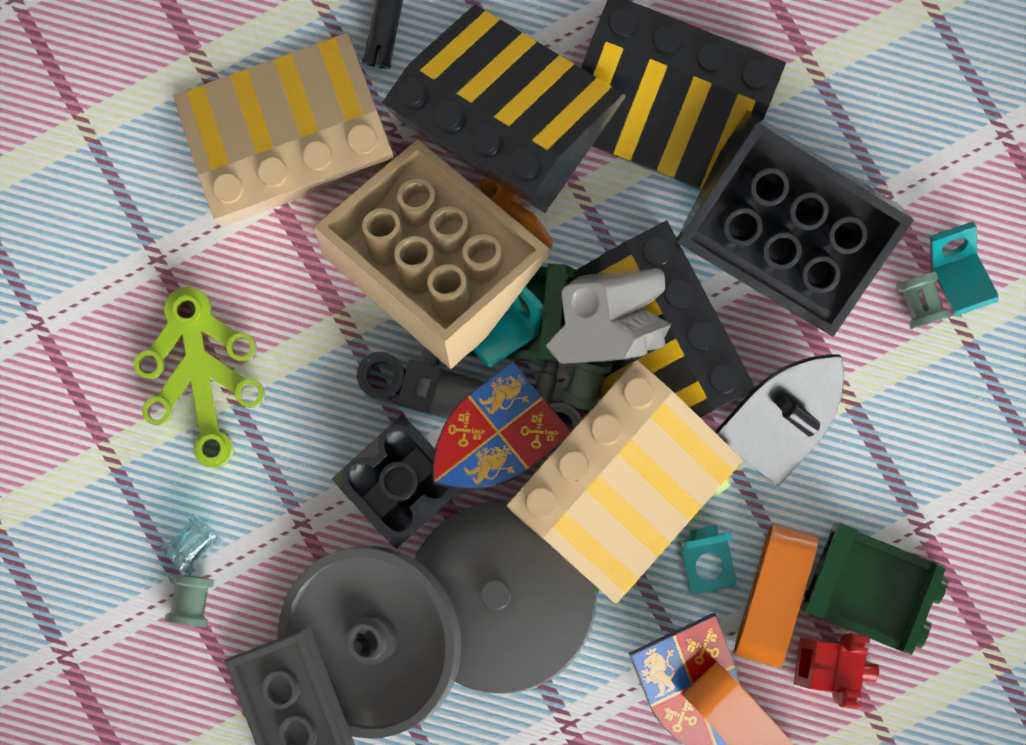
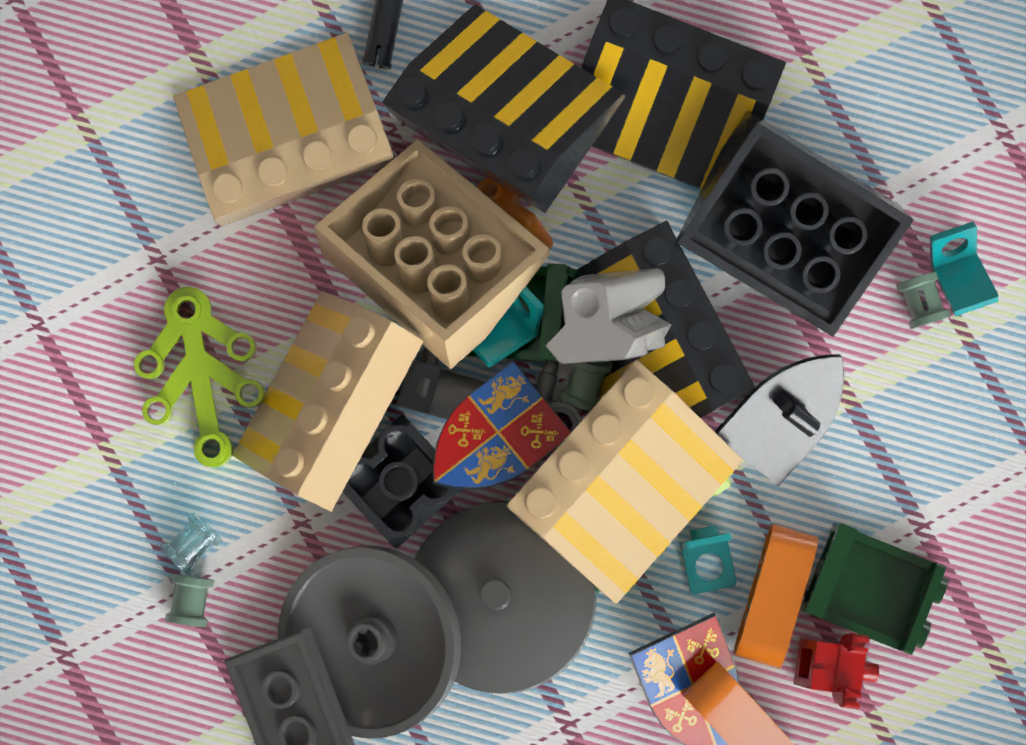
(327, 399): none -> tan slope

